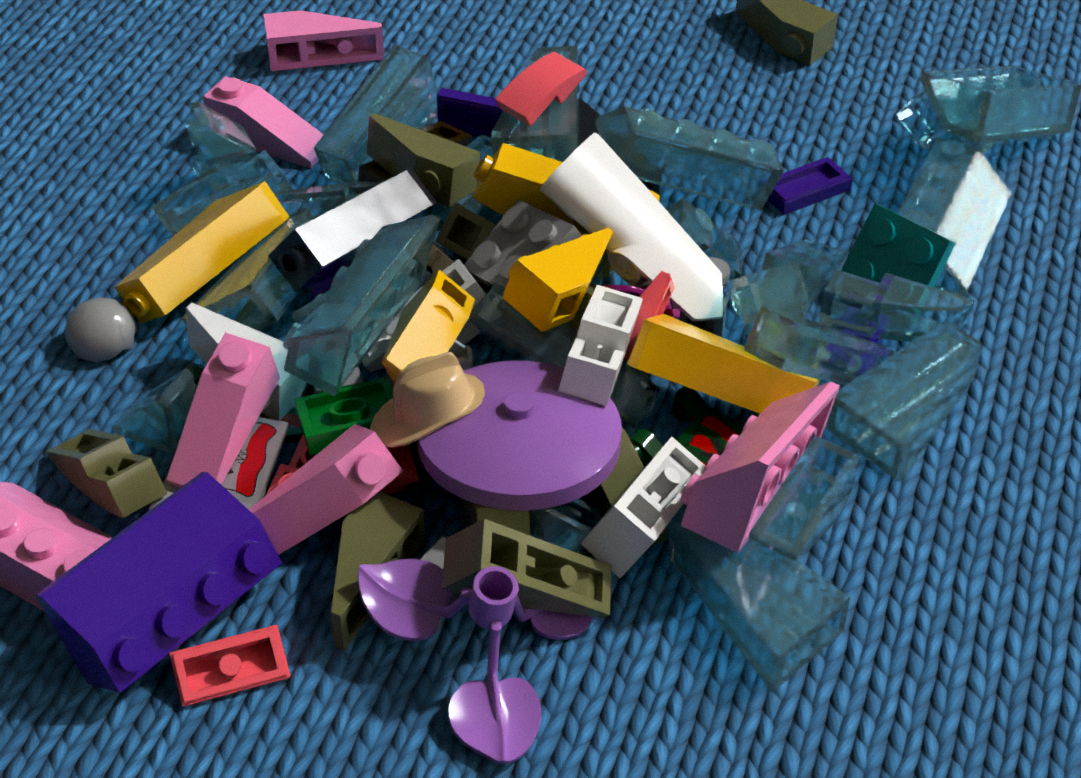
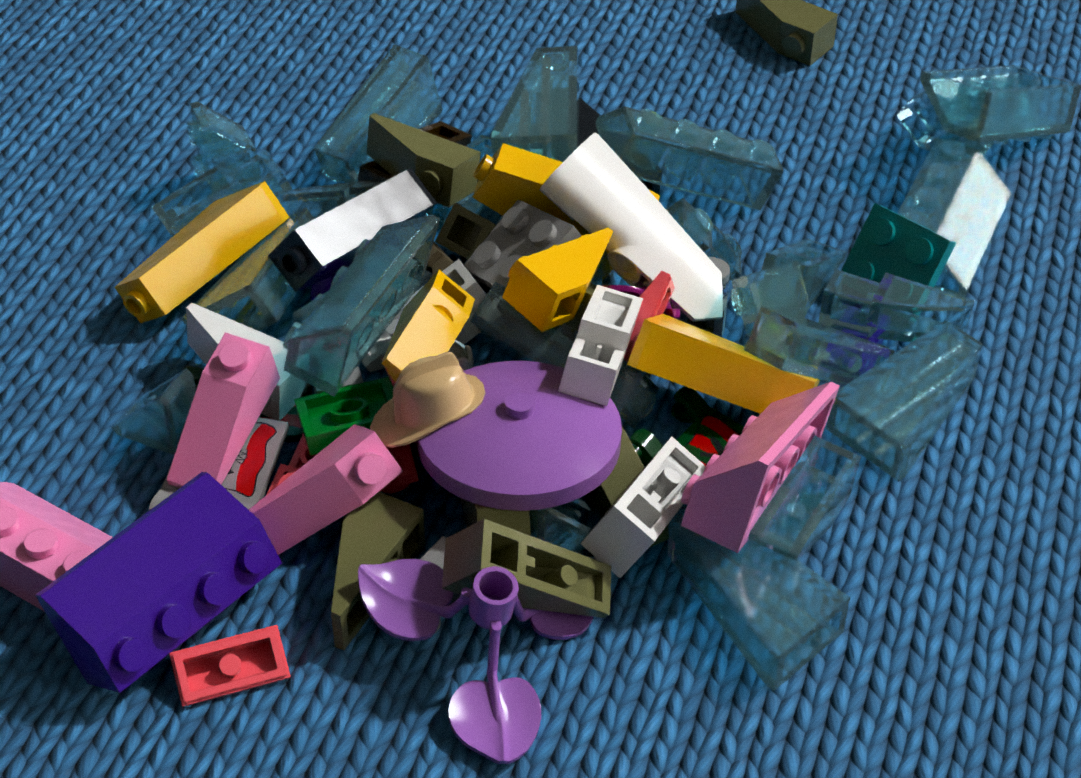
(100, 329): light grey hair -> none
(108, 471): olive slope -> none
(265, 120): bright pink slope -> none
(320, 39): bright pink slope -> none
(468, 111): dark purple tile -> none
(538, 85): coral slope -> none
(809, 185): dark purple tile -> none

